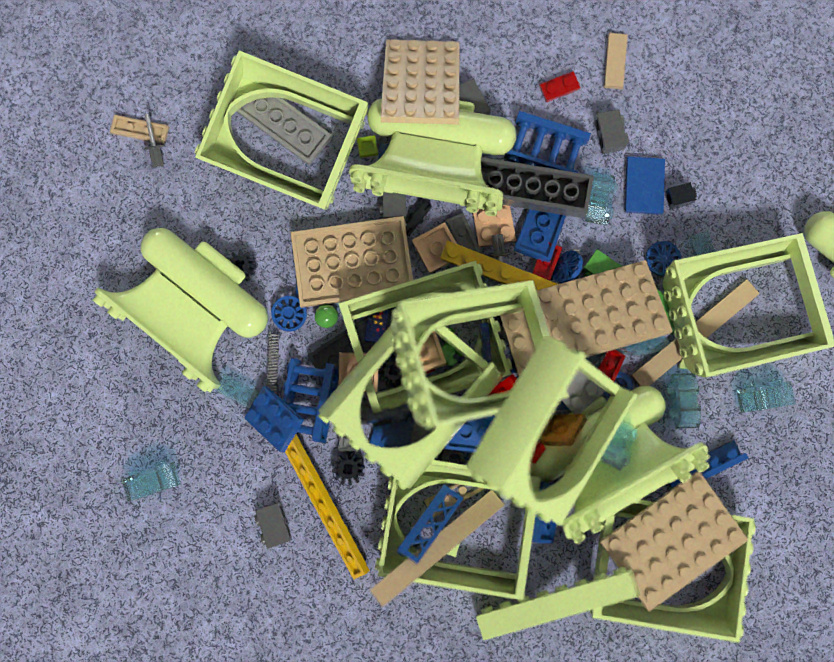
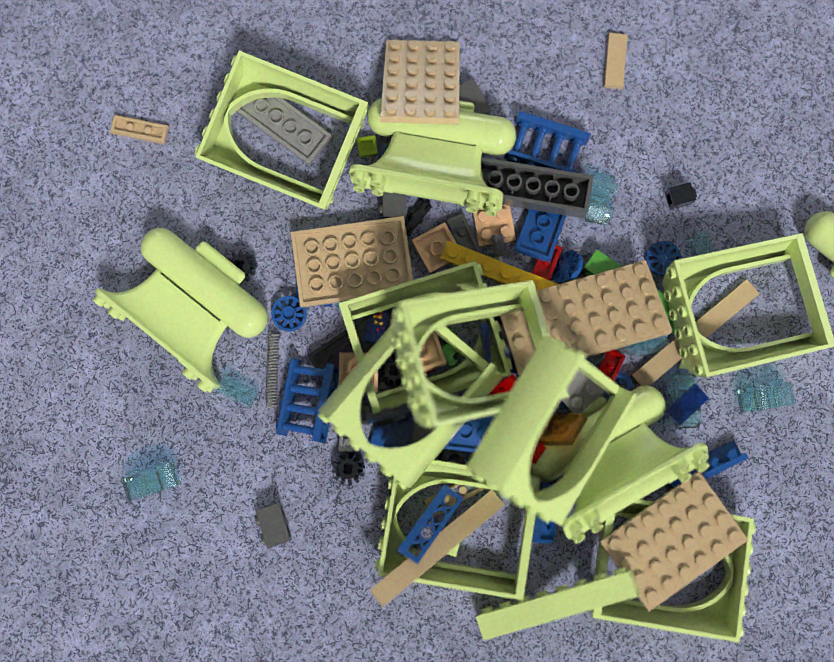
(154, 150): dark grey piece -> none
(274, 419): blue plate -> none
(326, 316): bright green piece -> none
(326, 509): yellow plate -> none
(559, 86): red plate -> none
(611, 131): dark grey brick -> none
(619, 449): clear light blue brick -> none
(645, 185): blue tile -> none
(687, 404): none -> clear blue tile

